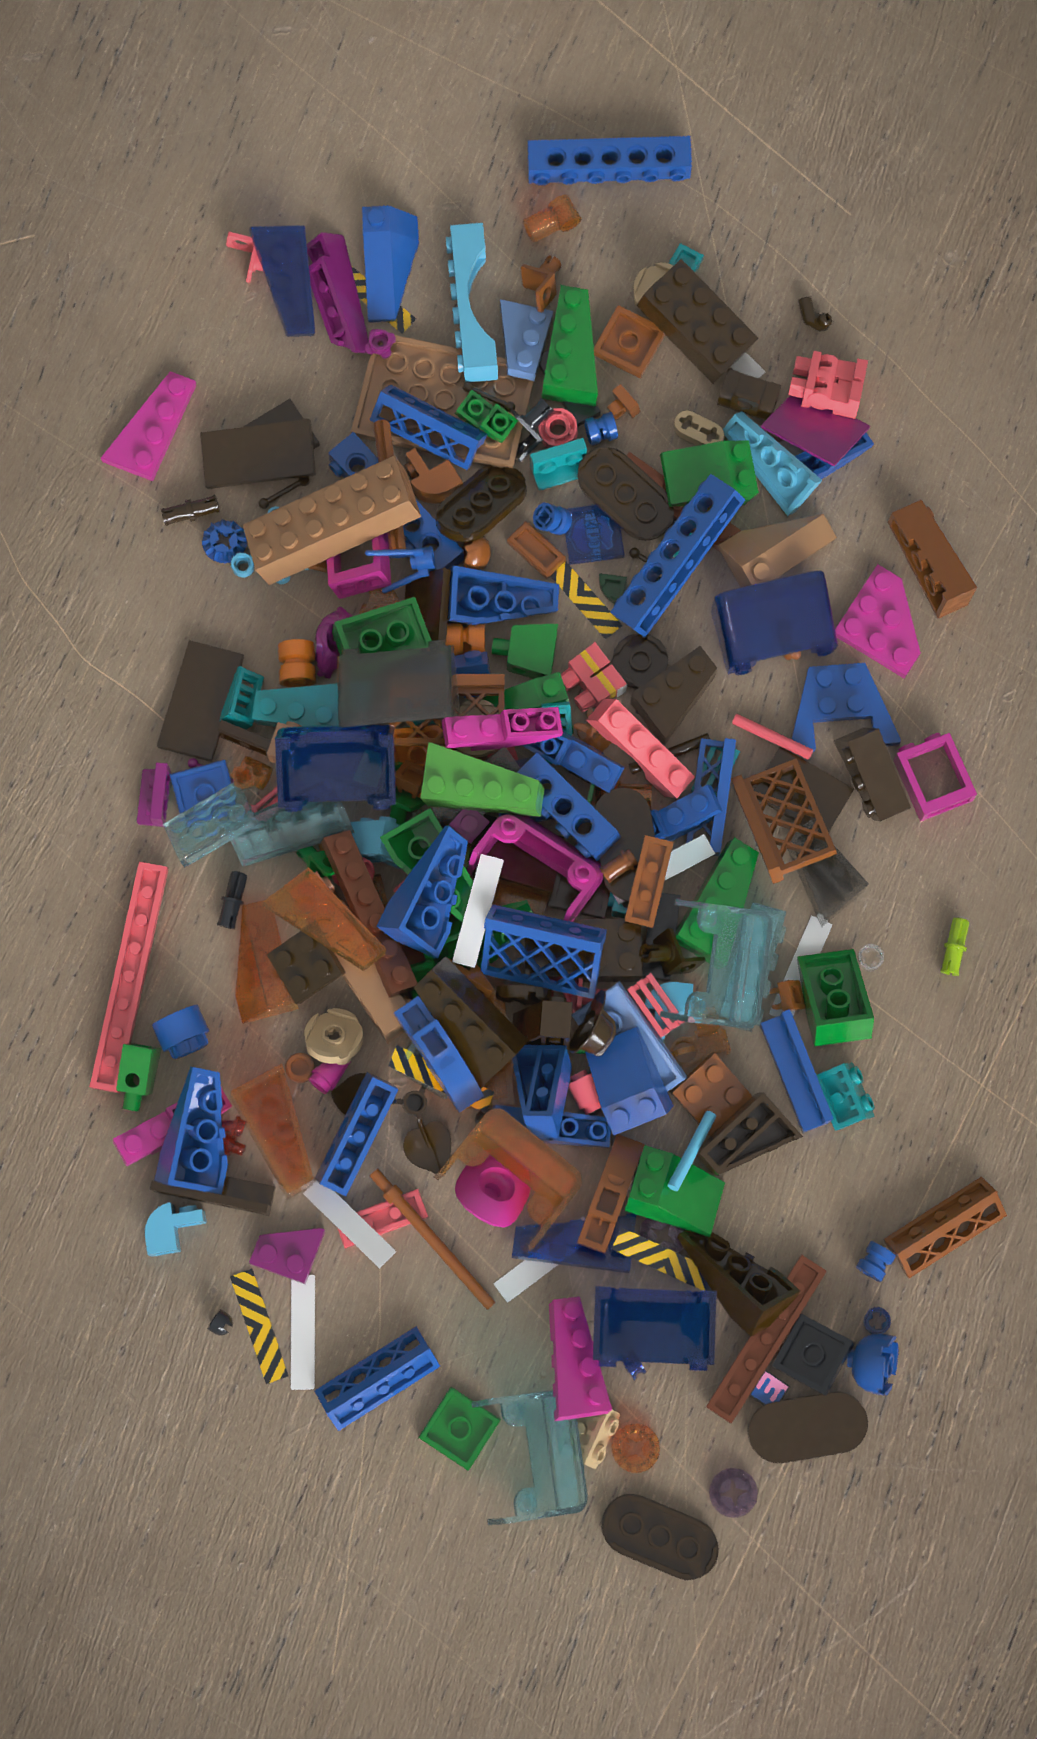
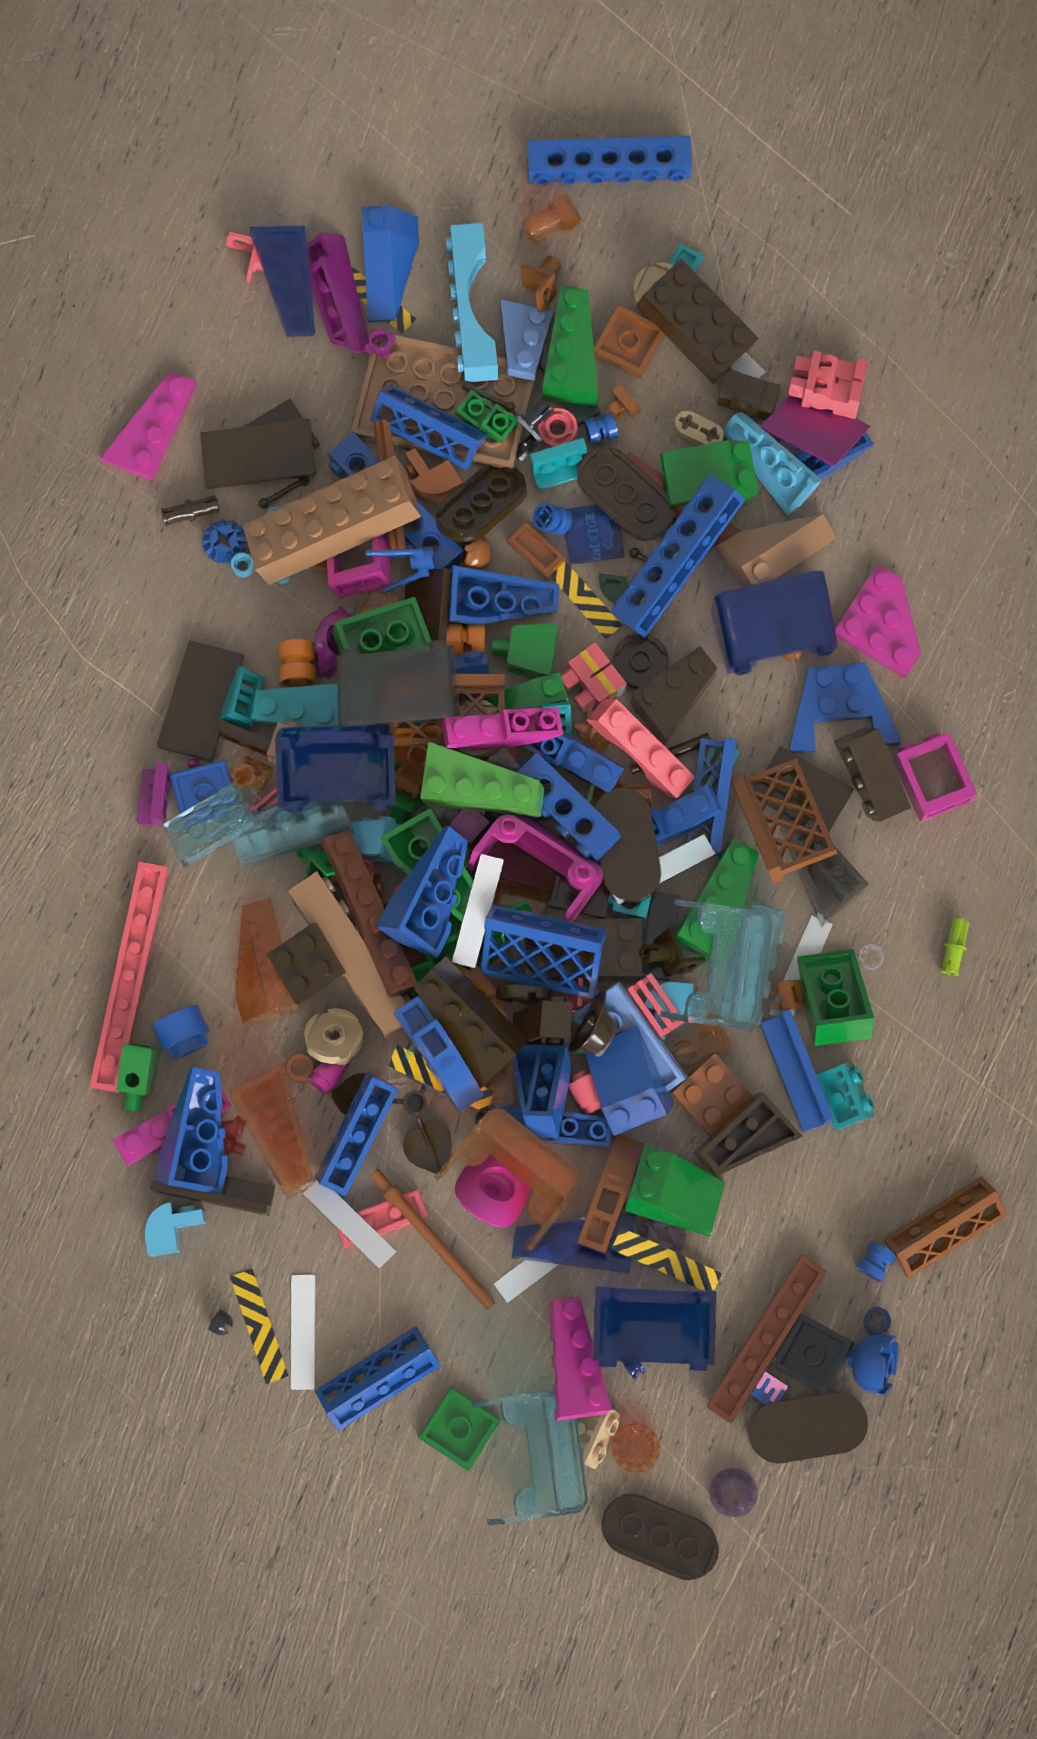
(232, 900): black axle -> none
(288, 1253): magenta wing -> none
(322, 916): clear orange wing -> none
(619, 865): dark orange pin -> none
(649, 881): dark orange container -> none
(691, 1151): medium azure bar -> none
(744, 1288): dark brown wedge -> none
(772, 736): coral bar -> none
(811, 318): dark brown arm -> none
(932, 559): dark orange wedge -> none

